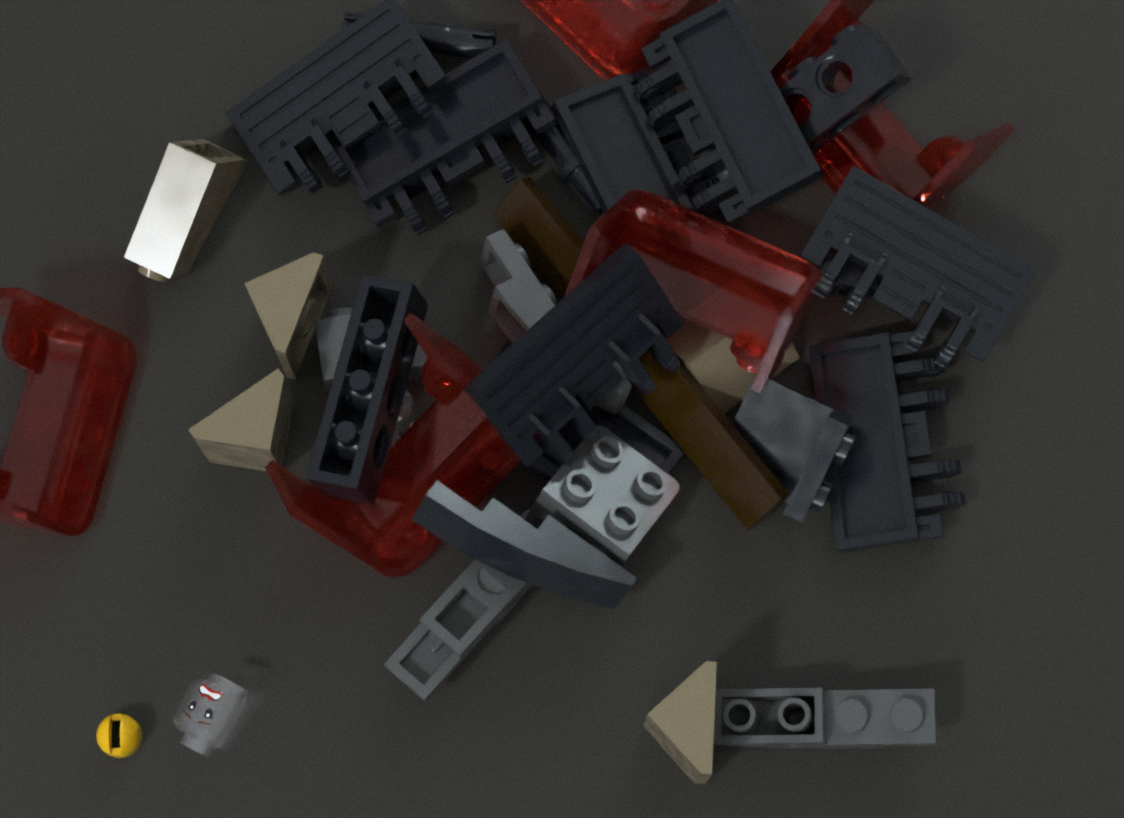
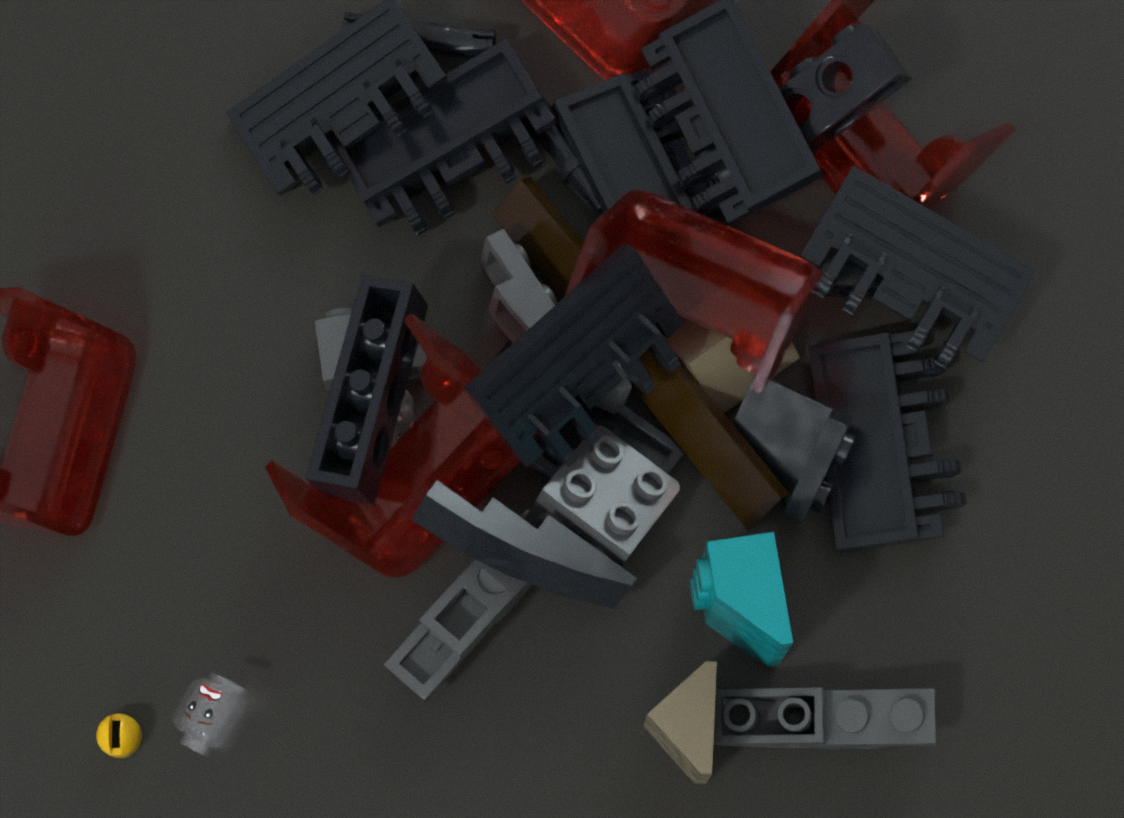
(183, 207): slope -> none
(249, 427): dark tan slope -> none
(289, 305): dark tan slope -> none
(744, 595): none -> teal slope

